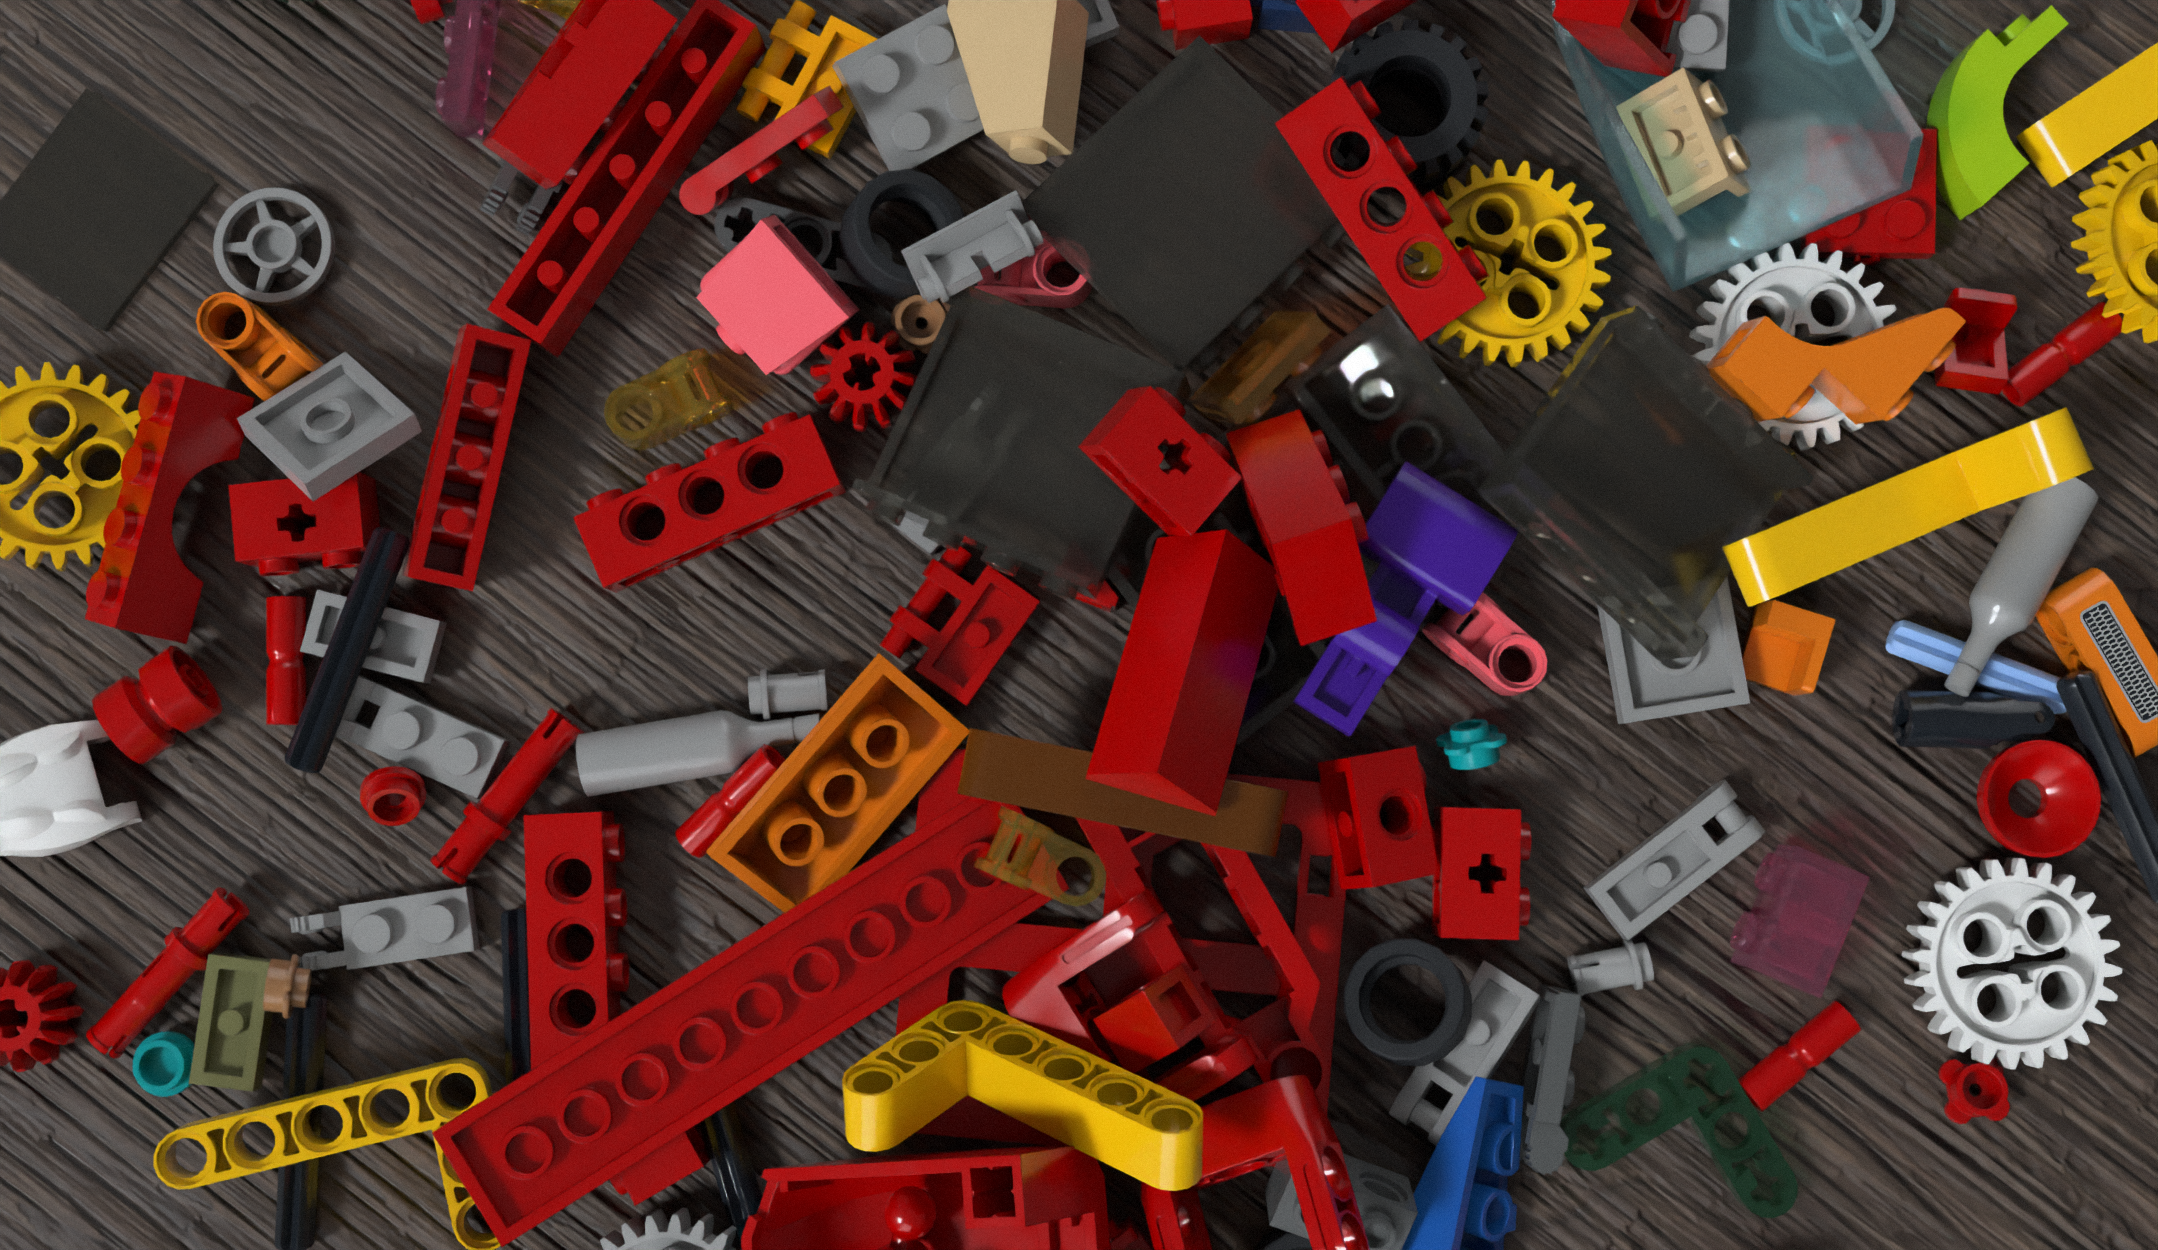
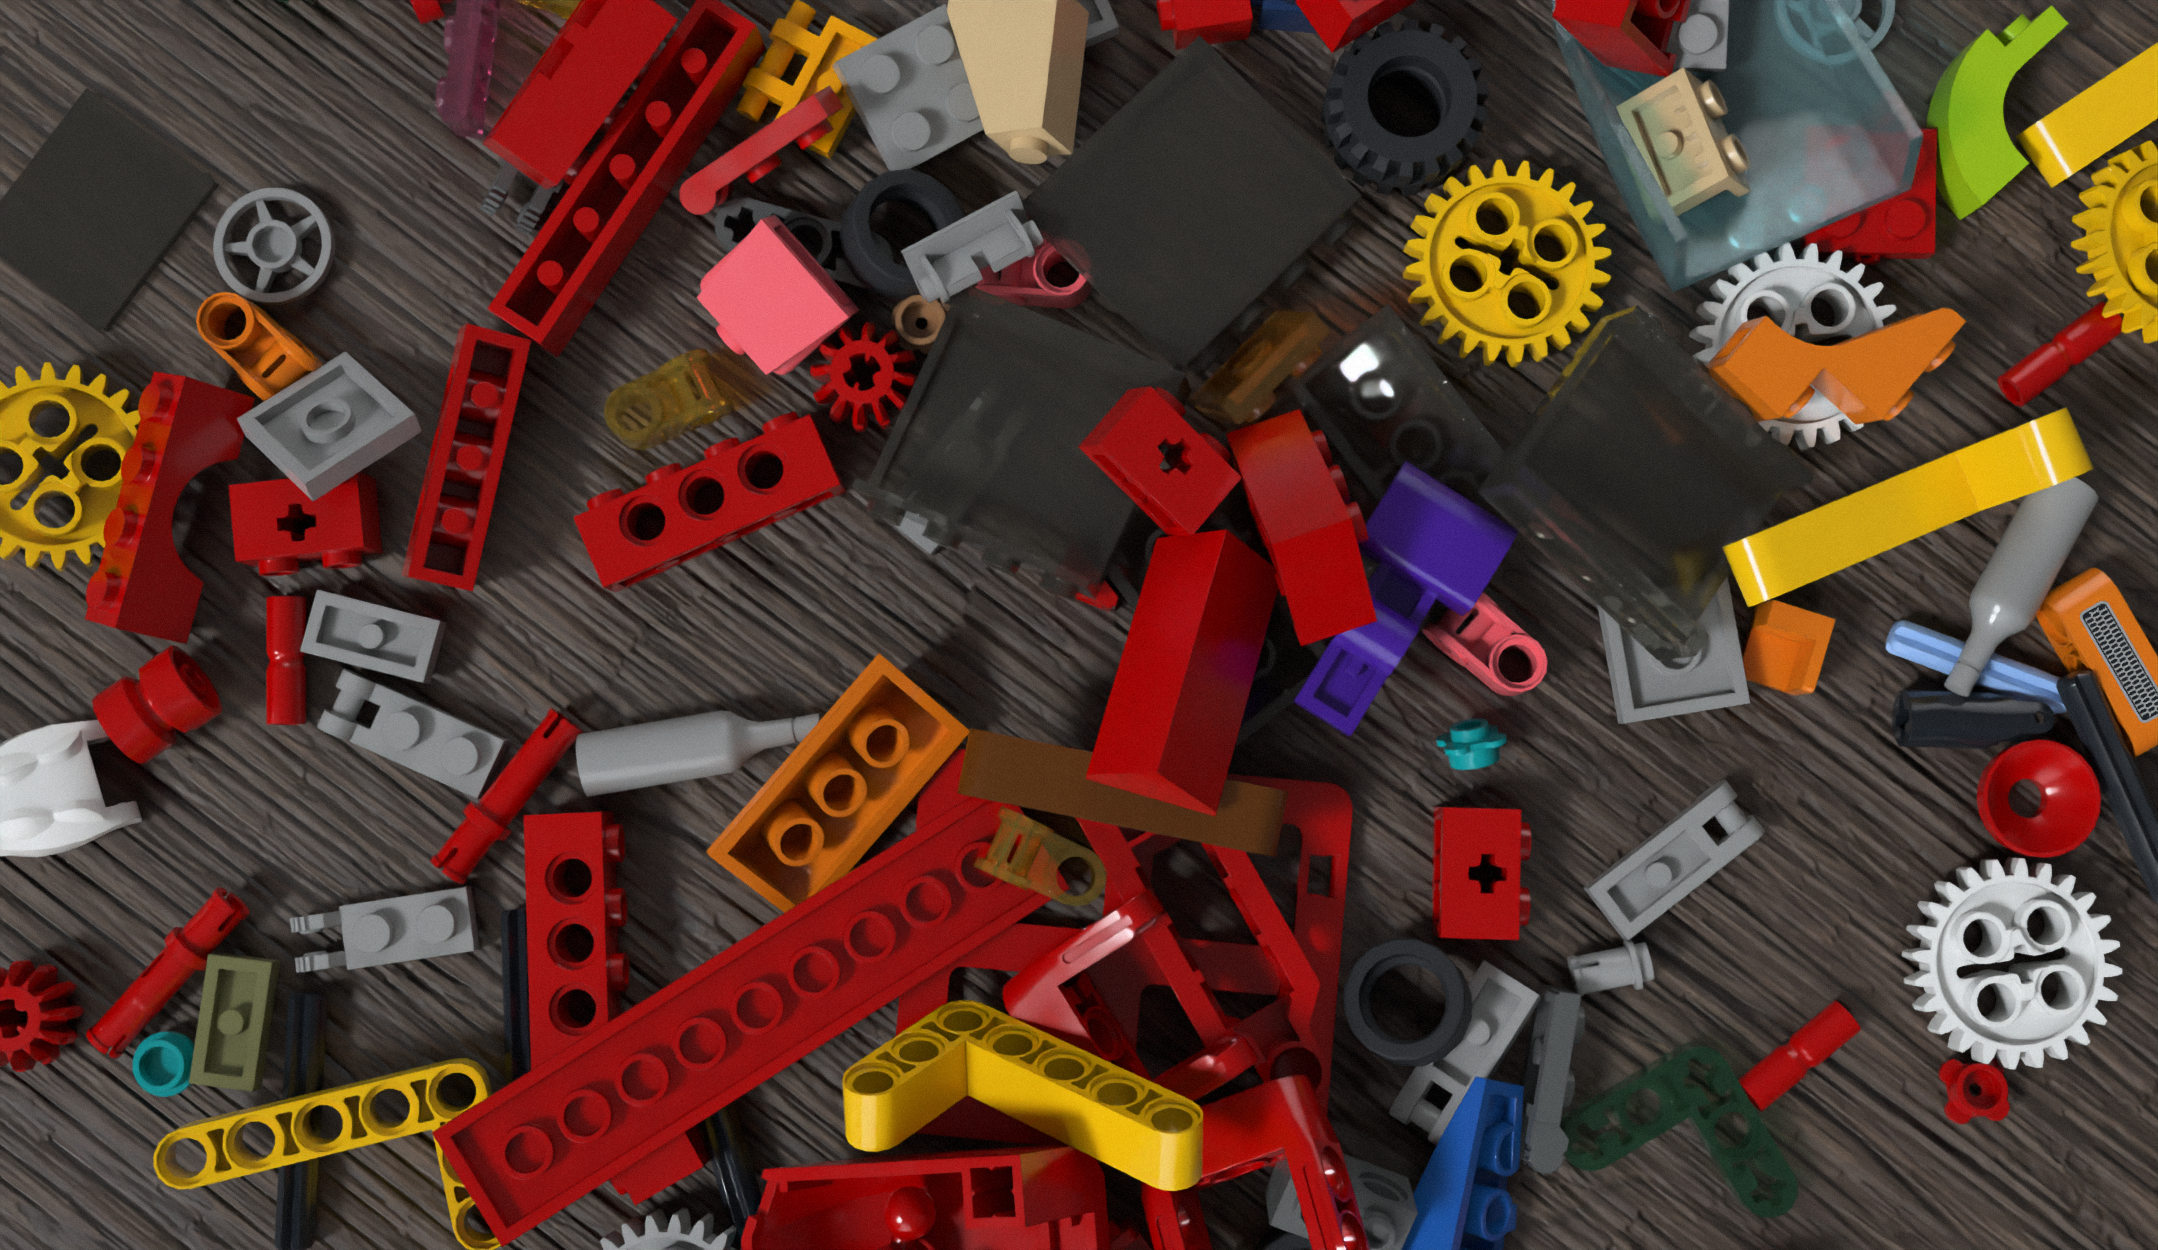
(286, 986): medium nougat plate -> none
(347, 650): black axle -> none
(393, 795): red plate -> none
(723, 806): red piece -> none
(787, 692): light grey pin -> none
(974, 636): red plate -> none
(1154, 1020): red brick -> none
(1353, 797): red brick -> none
(1422, 300): red brick -> none
(1797, 918): clear pink brick -> none
(1980, 348): red bracket -> none

